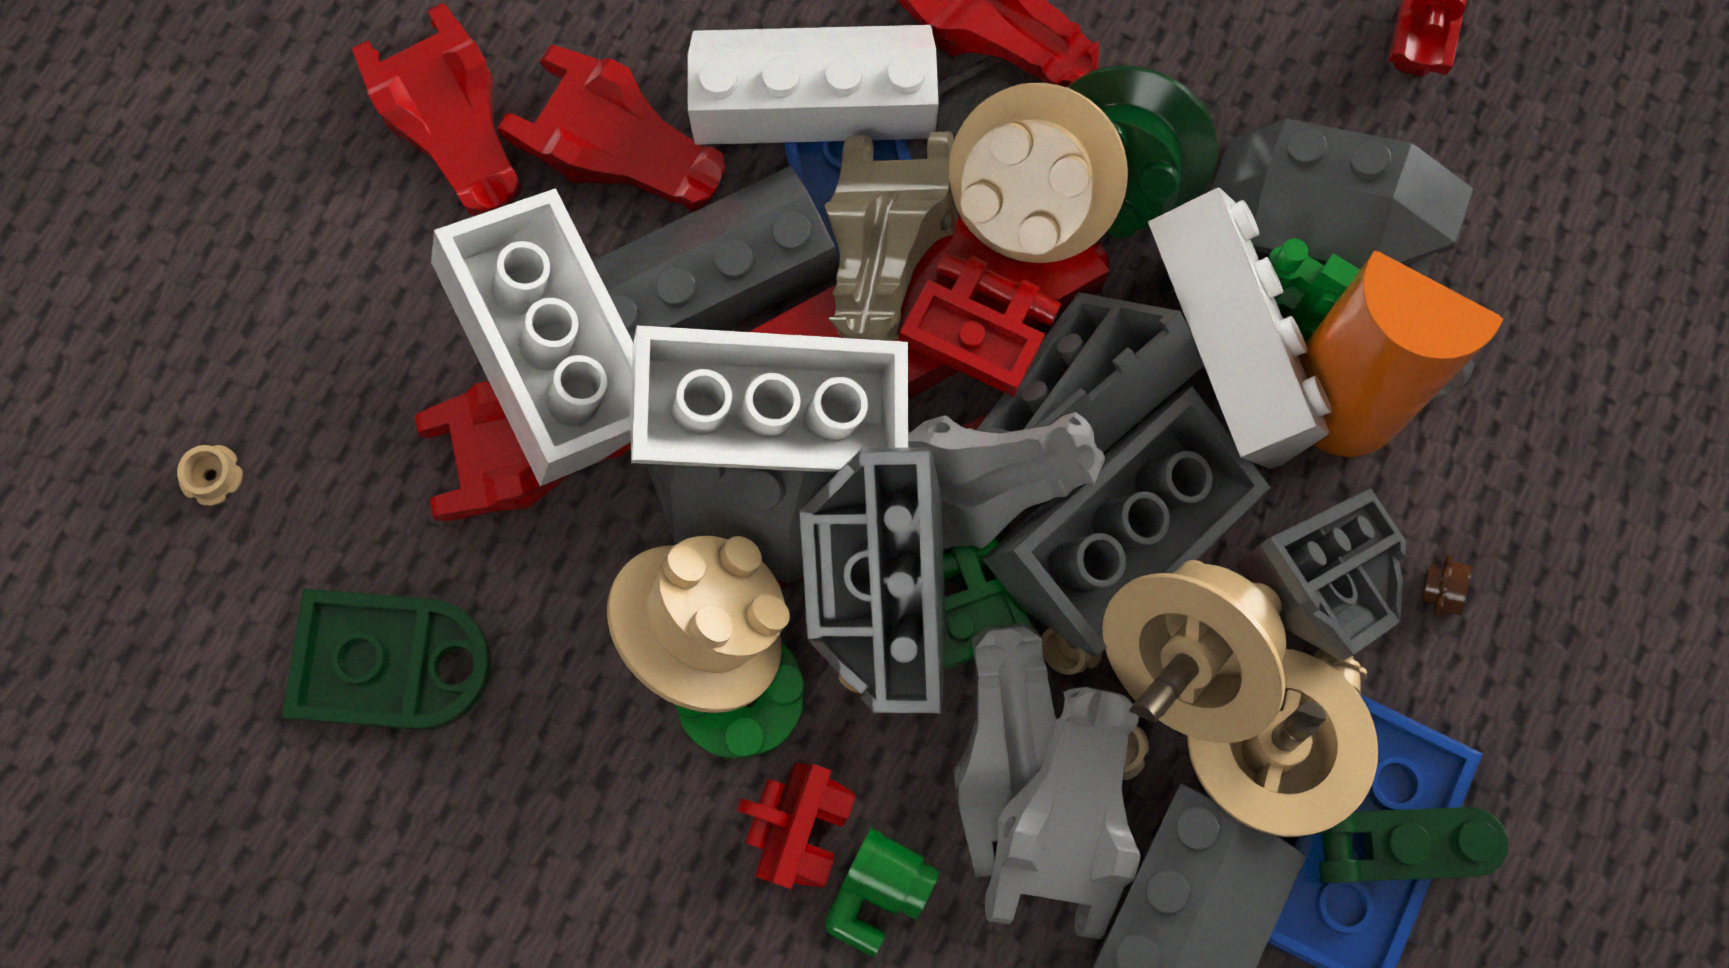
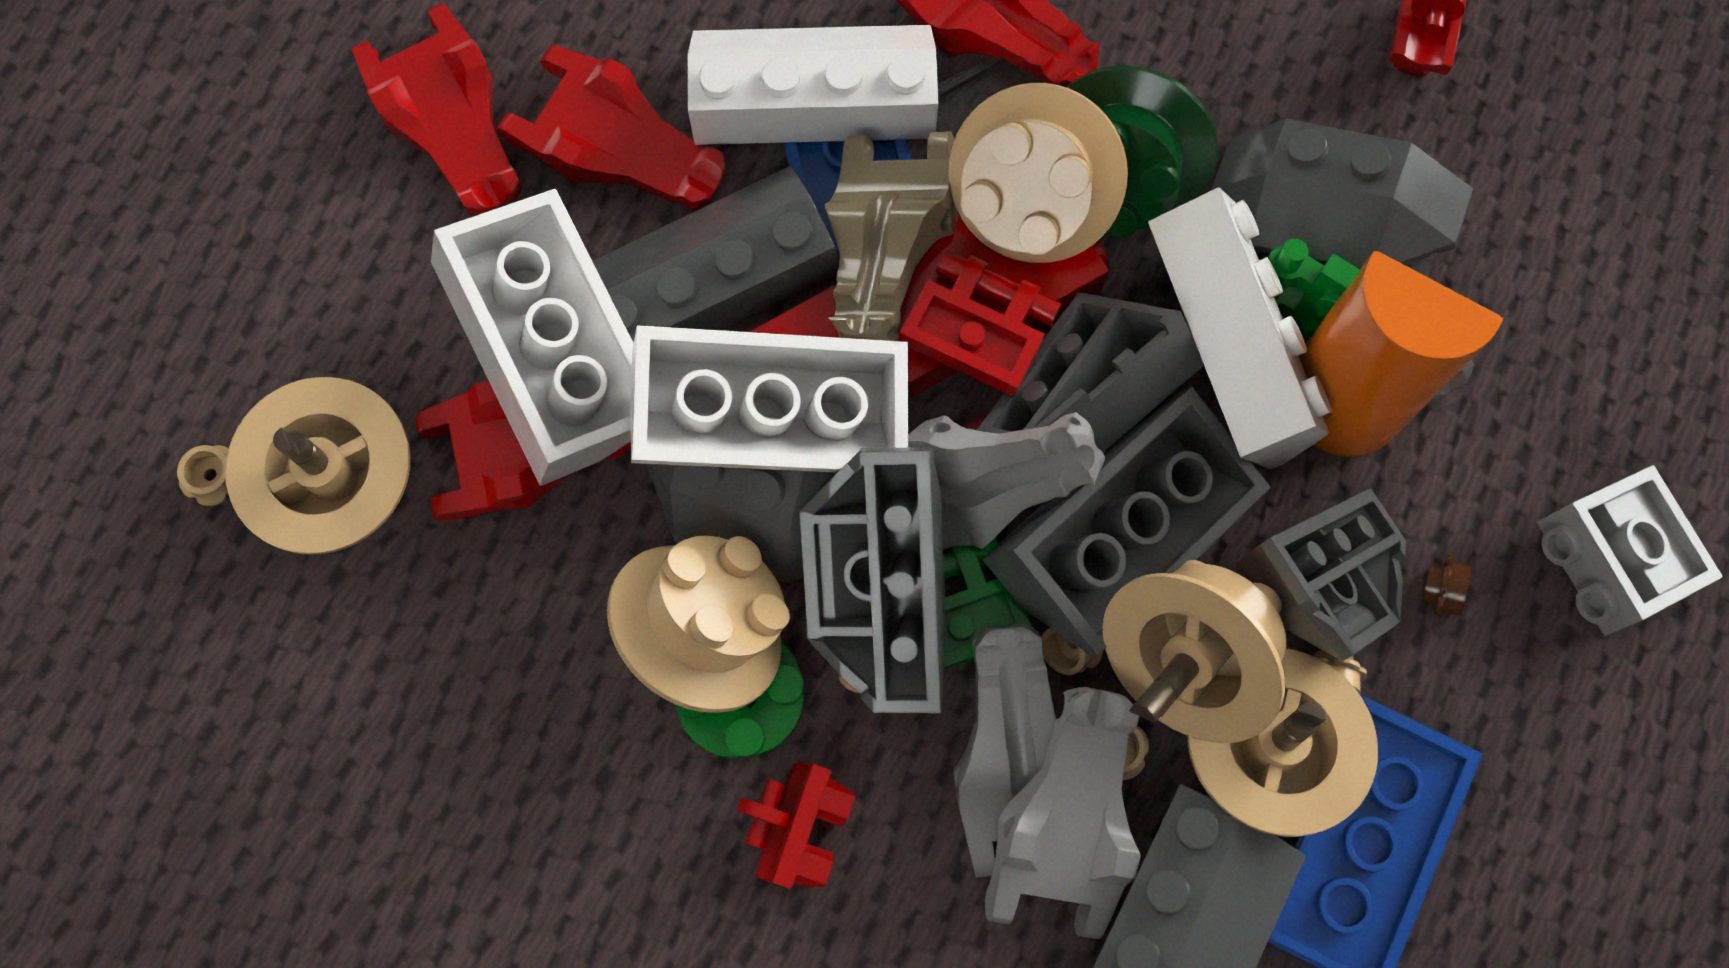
(317, 465): none -> tan piece
(380, 661): dark green tile -> none
(888, 878): green piece -> none
(1415, 845): dark green plate -> none
(1627, 551): none -> light grey plate

